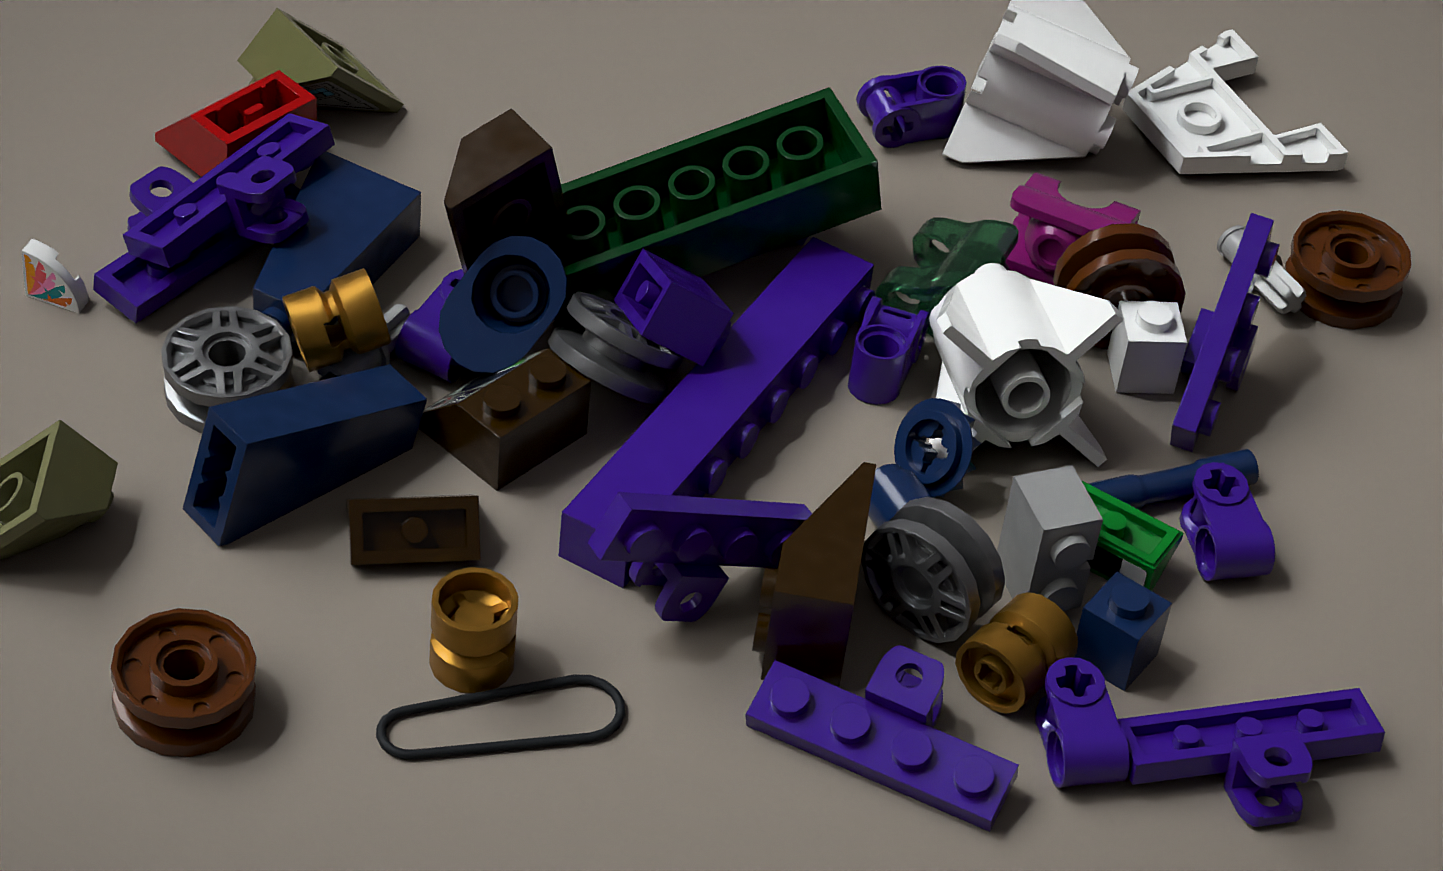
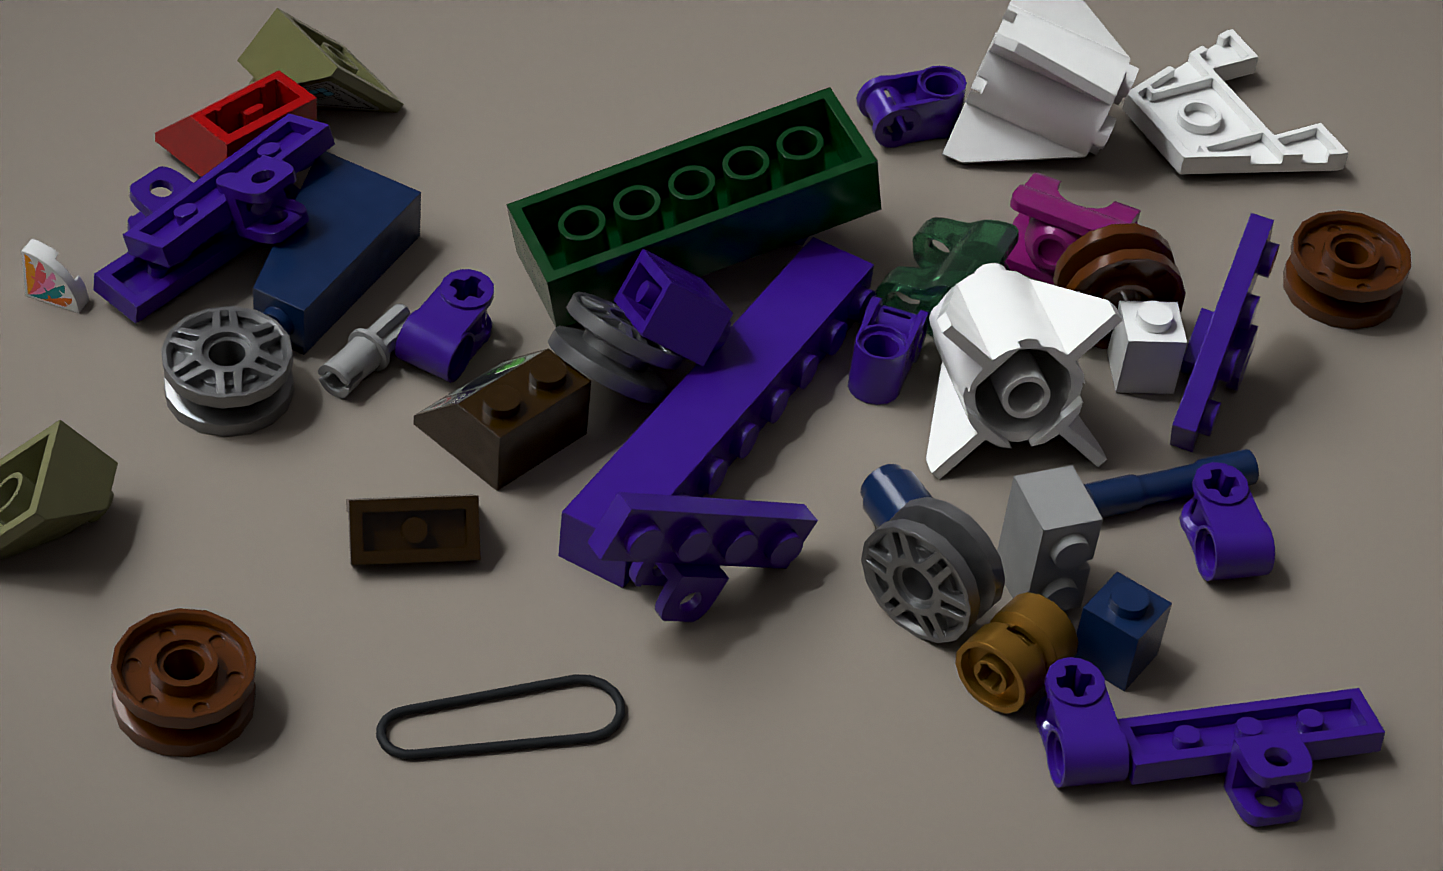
(296, 445): dark blue slope -> none
(358, 313): pearl gold wheel -> none
(473, 629): pearl gold wheel -> none
(503, 304): dark blue piece -> none
(504, 188): dark brown slope -> none
(817, 584): dark brown slope -> none
(887, 734): dark purple plate -> none
(933, 420): dark blue gear -> none
(1131, 541): green slope -> none
(1279, 289): light grey axle -> none

